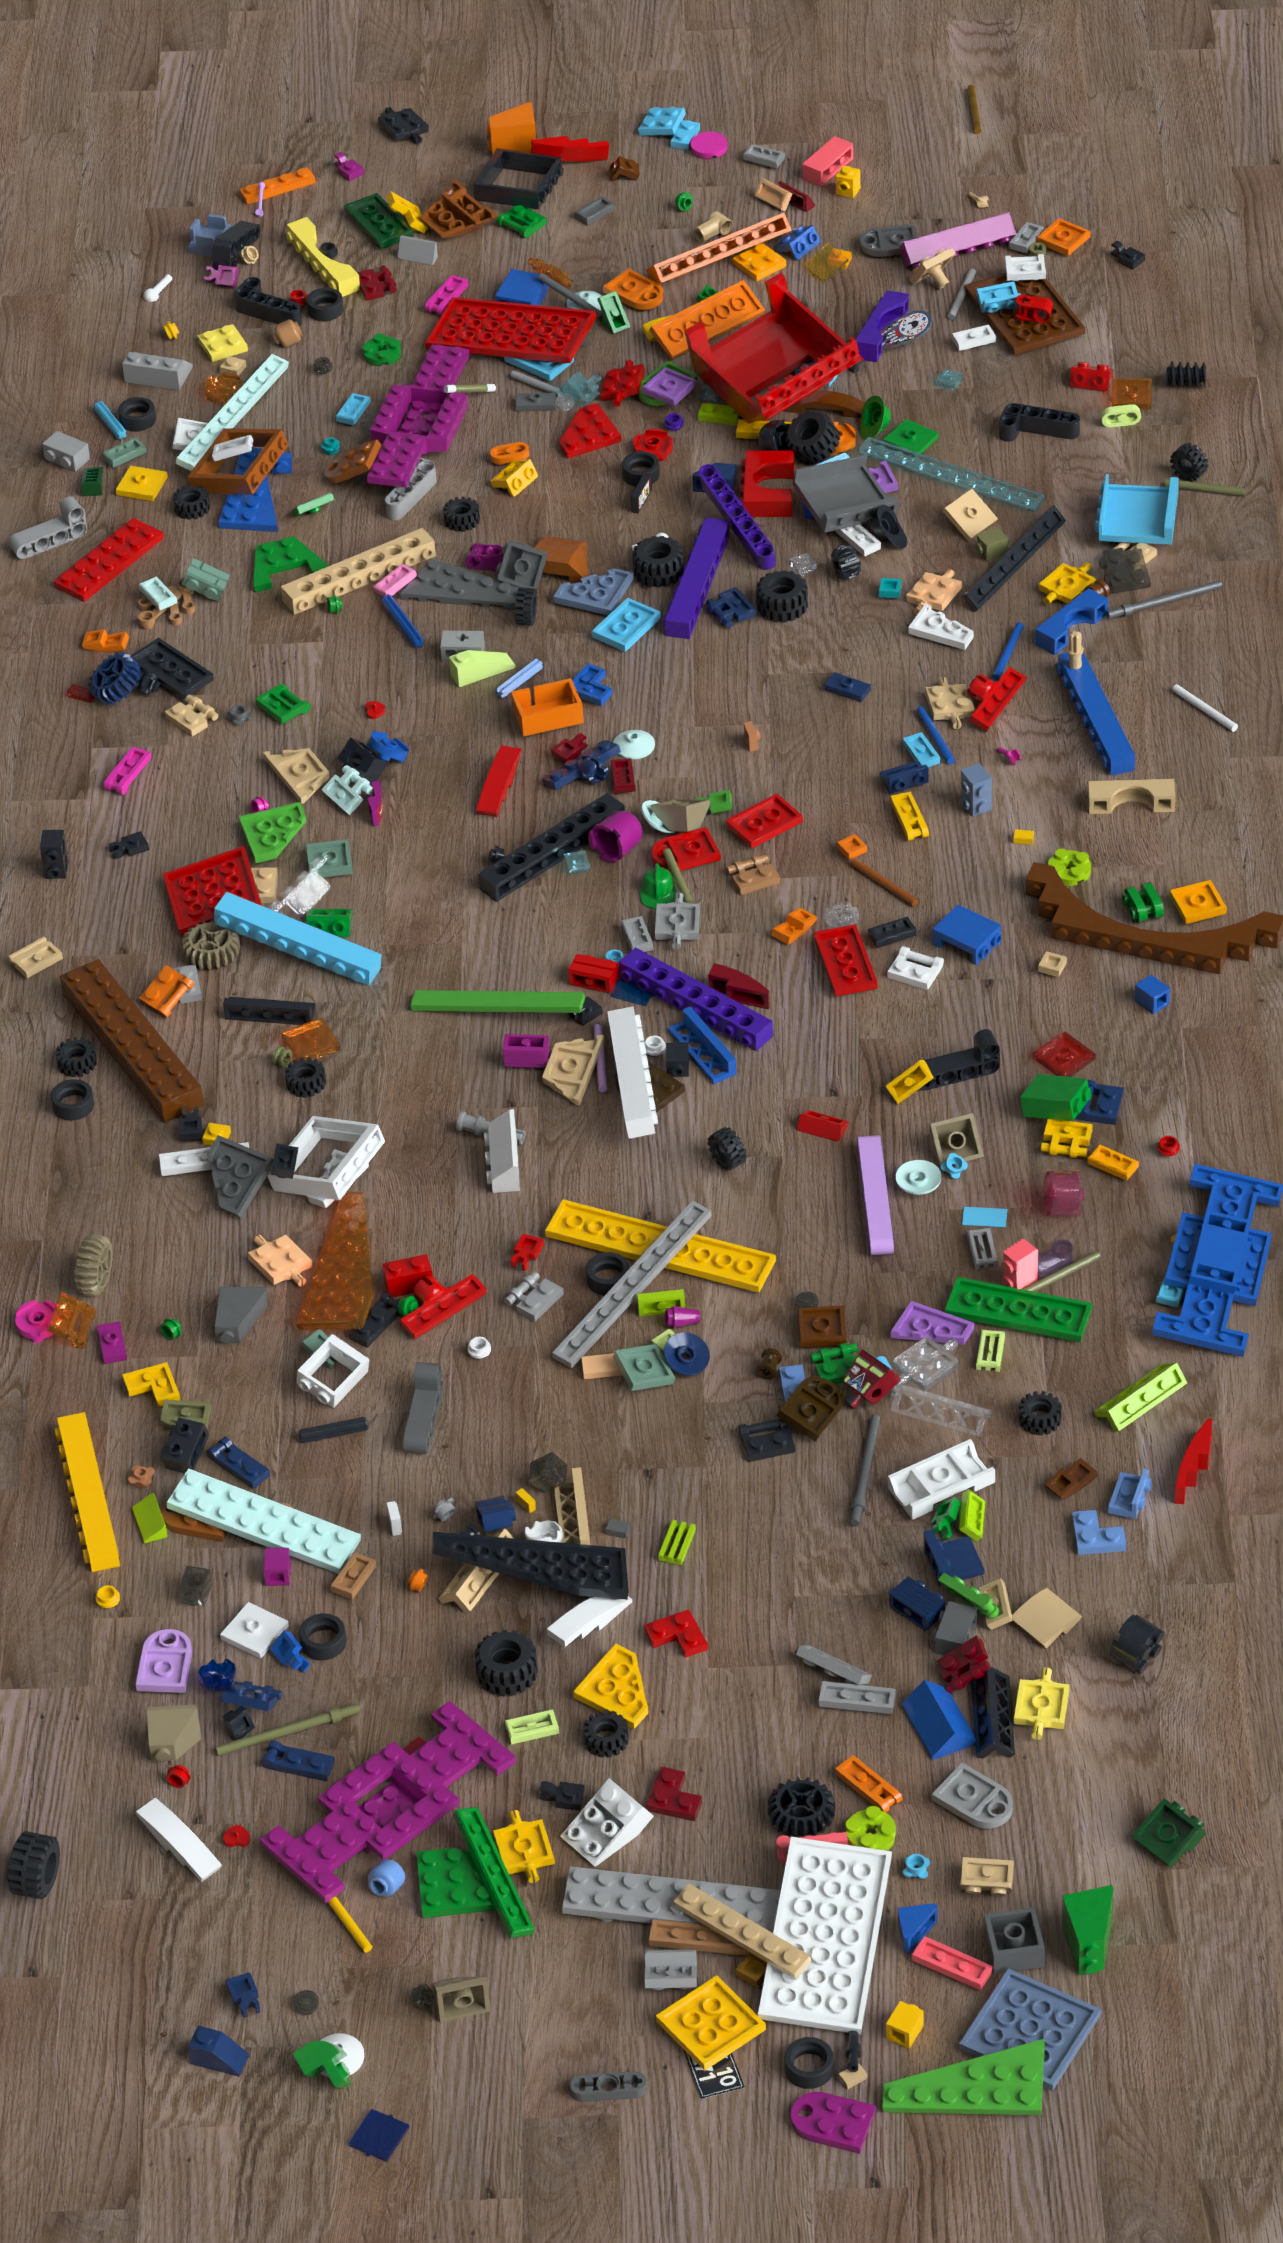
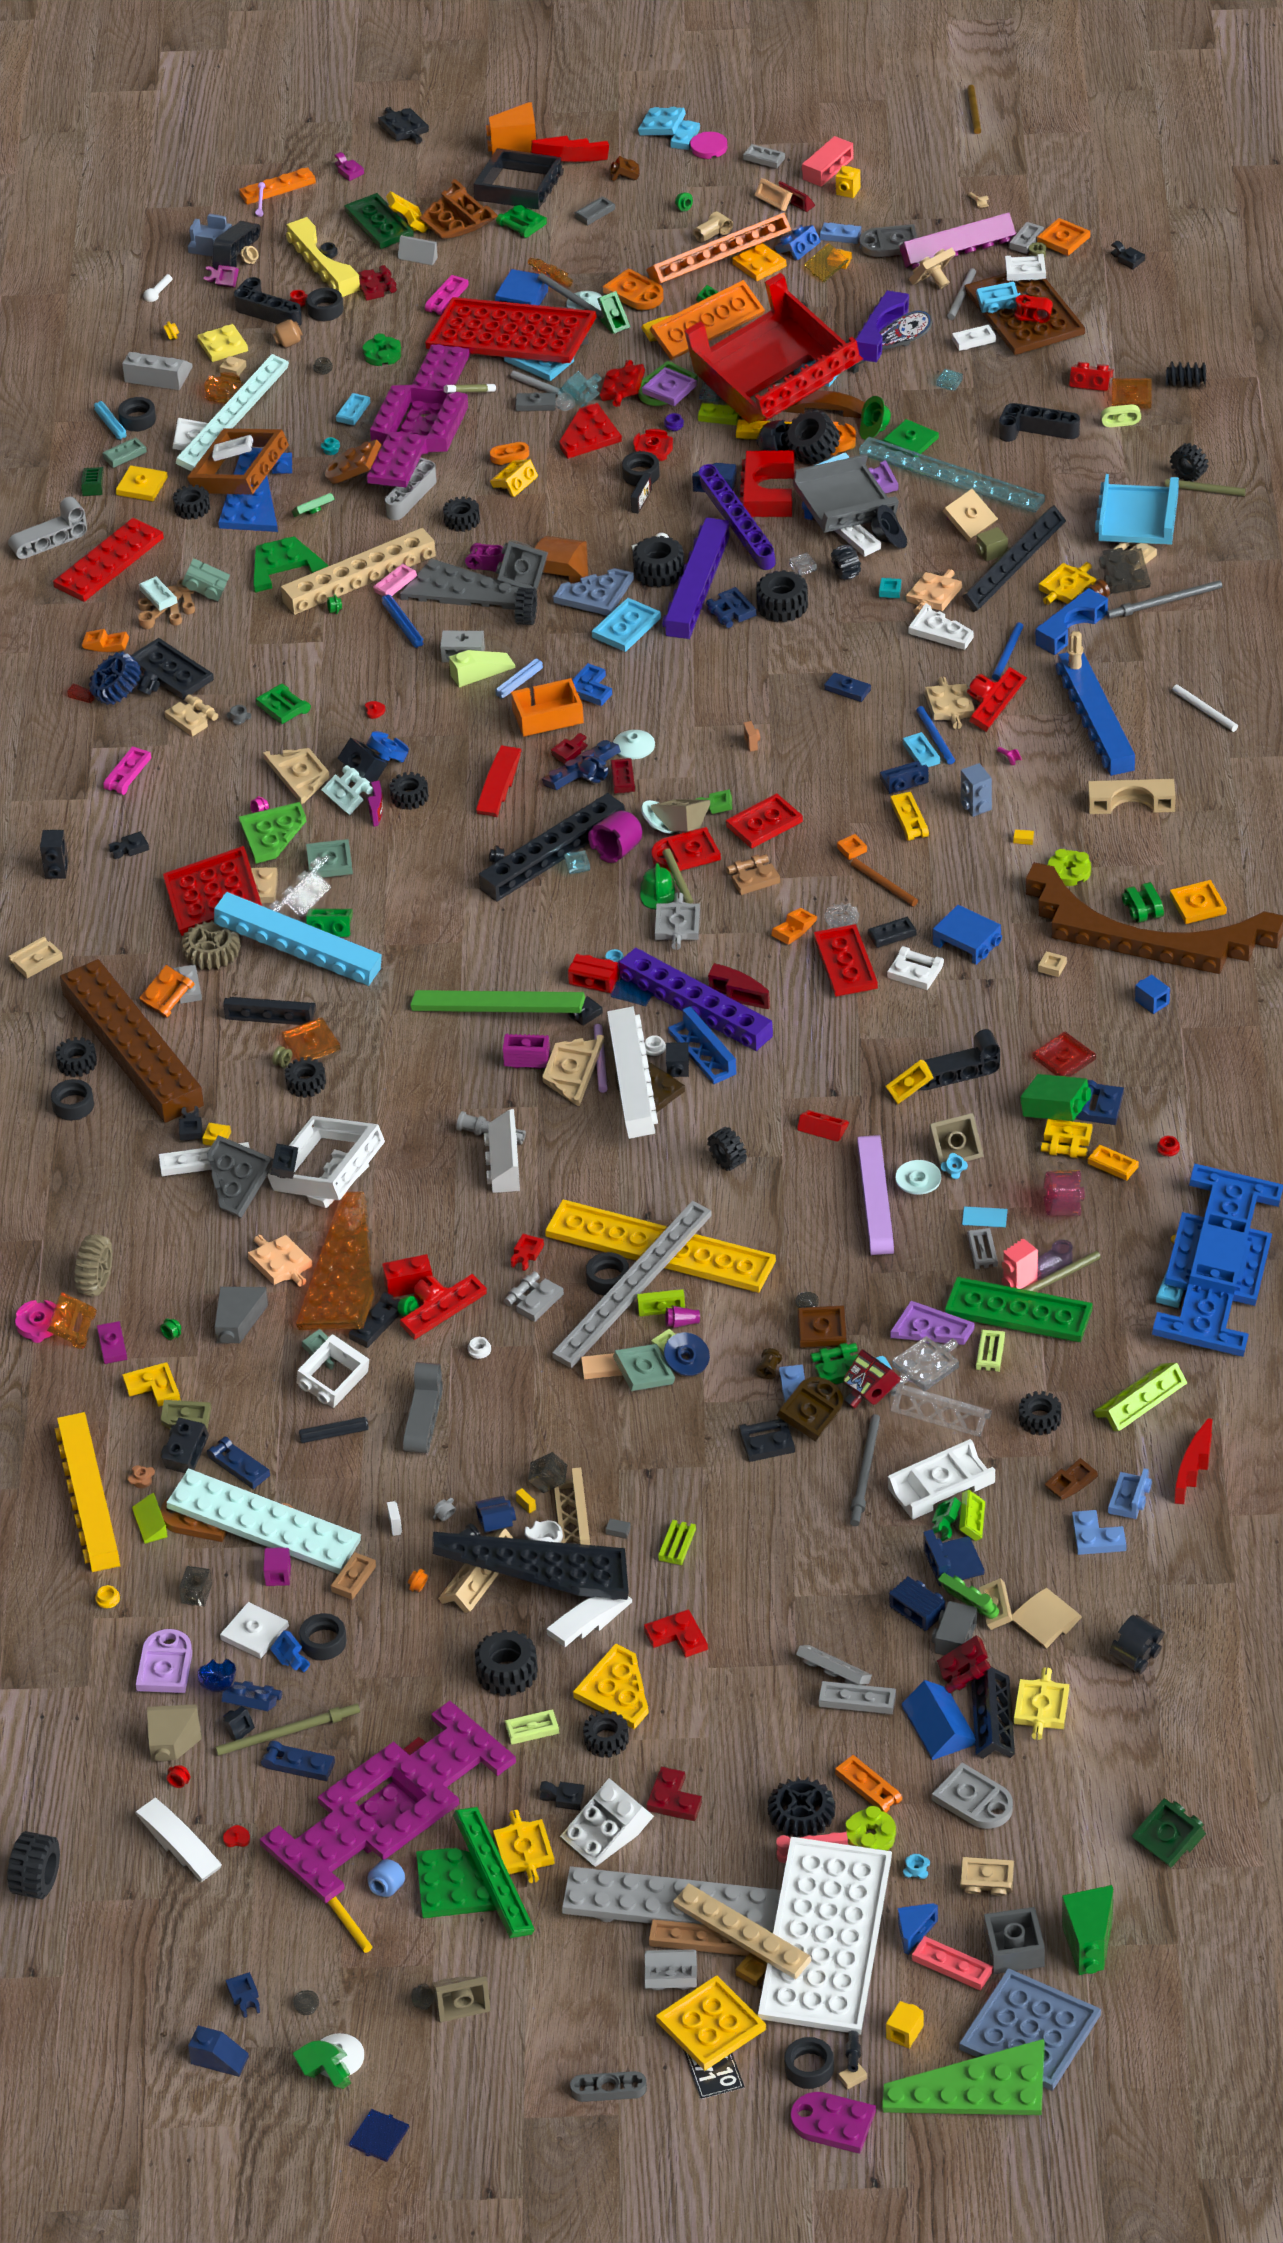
(66, 451): light grey brick -> none
(409, 782): none -> black tyre
(637, 934): light grey plate -> none
(840, 233): none -> medium blue plate

